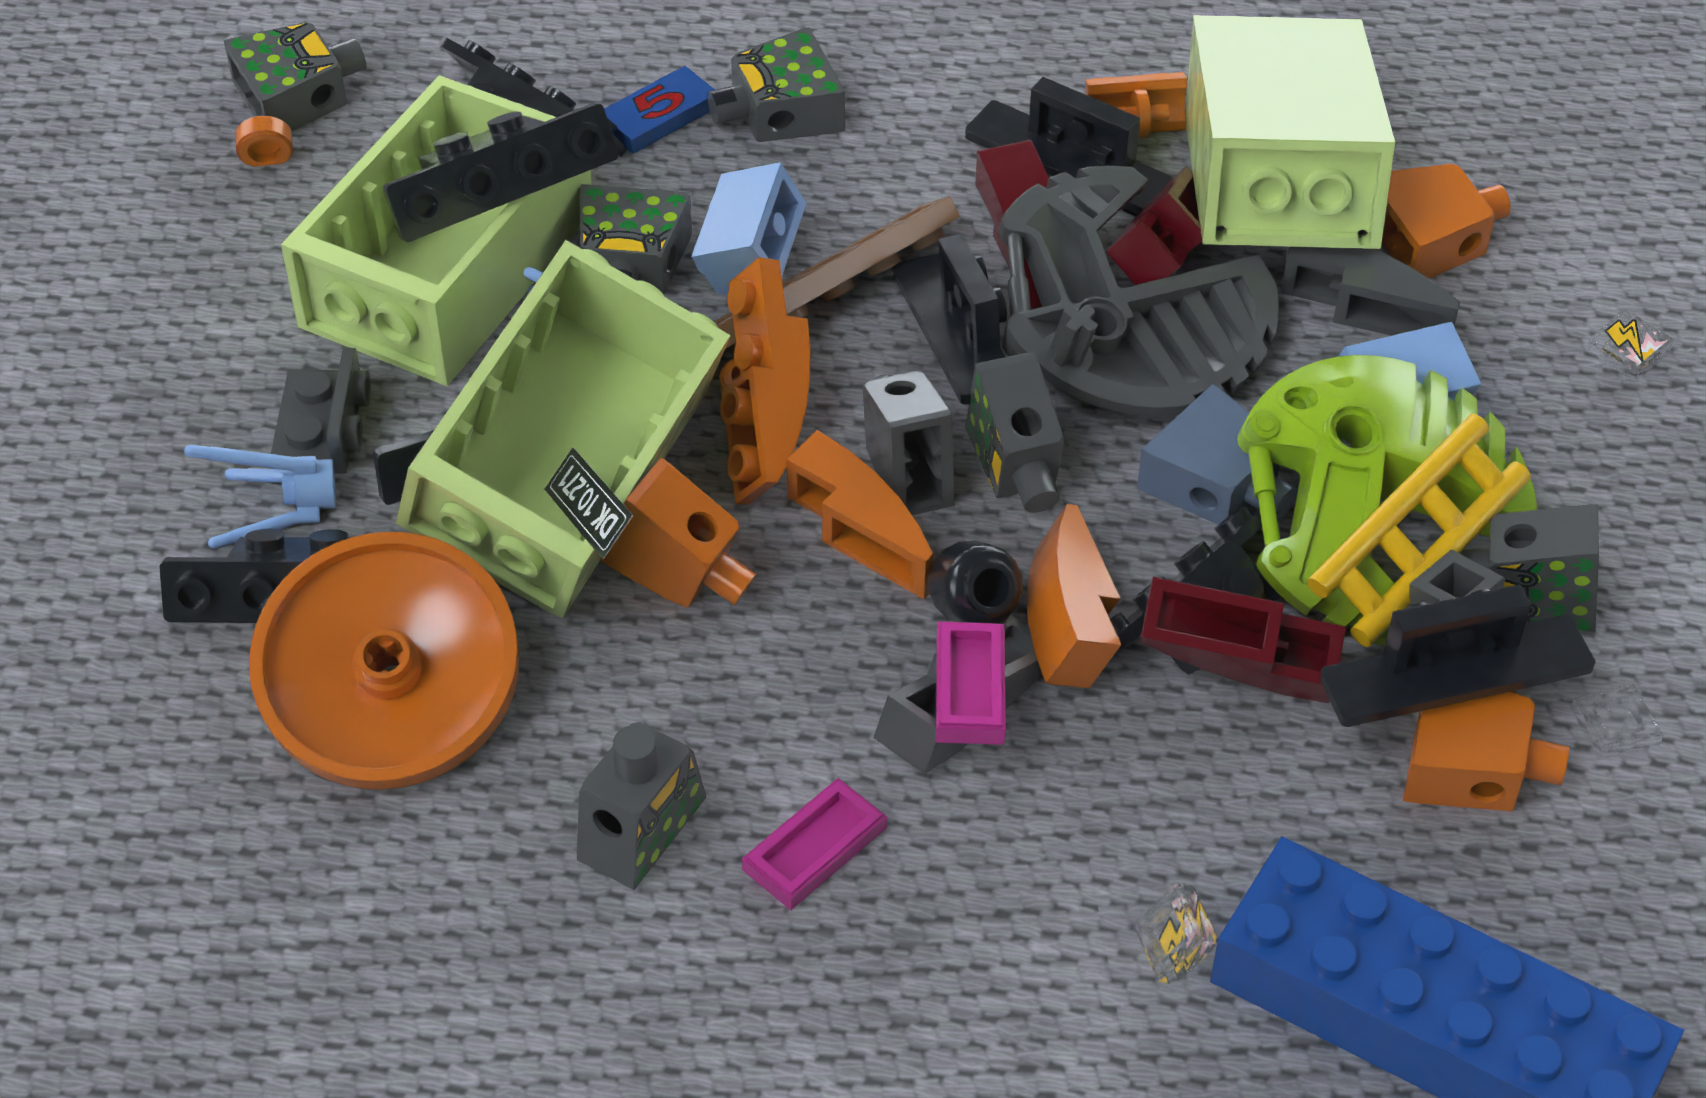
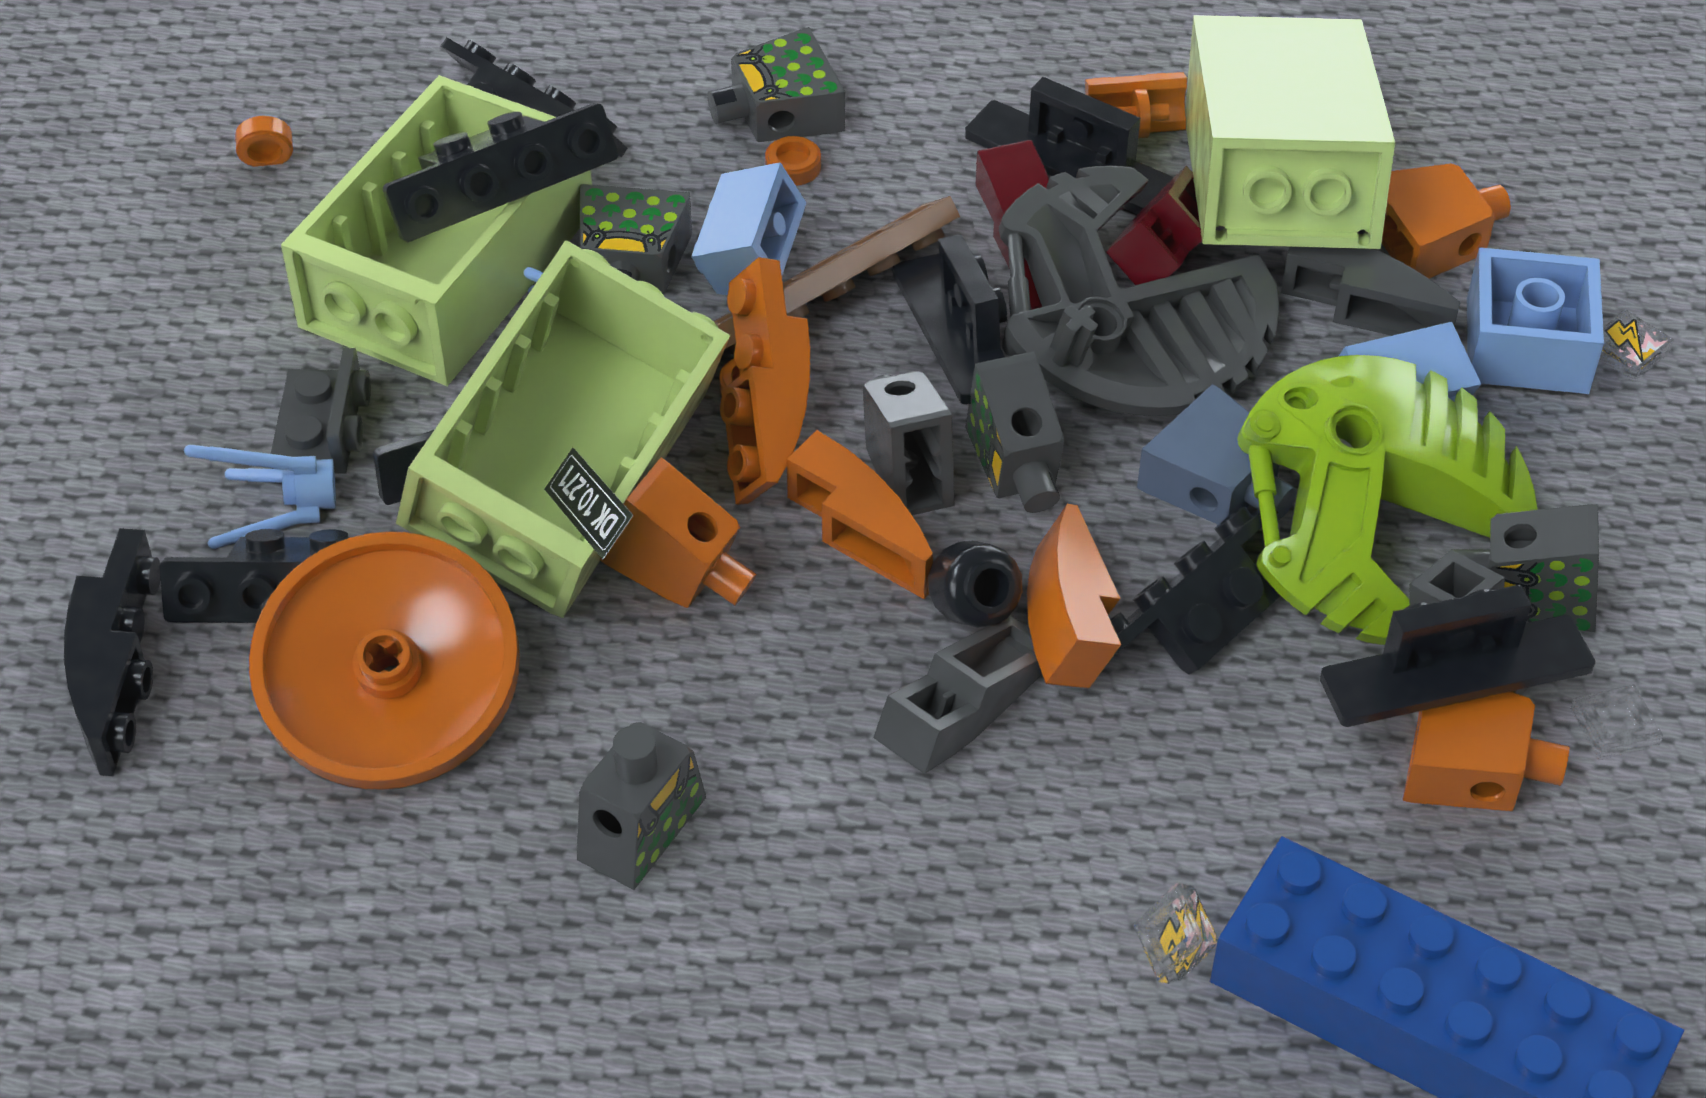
(104, 648): none -> black slope
(292, 72): dark grey torso -> none
(659, 108): blue tile -> none
(798, 156): none -> orange tile
(814, 843): dark pink tile -> none
(970, 683): dark pink tile -> none
(1241, 638): dark red slope -> none
(1382, 527): yellow bar -> none
(1535, 320): none -> light blue brick

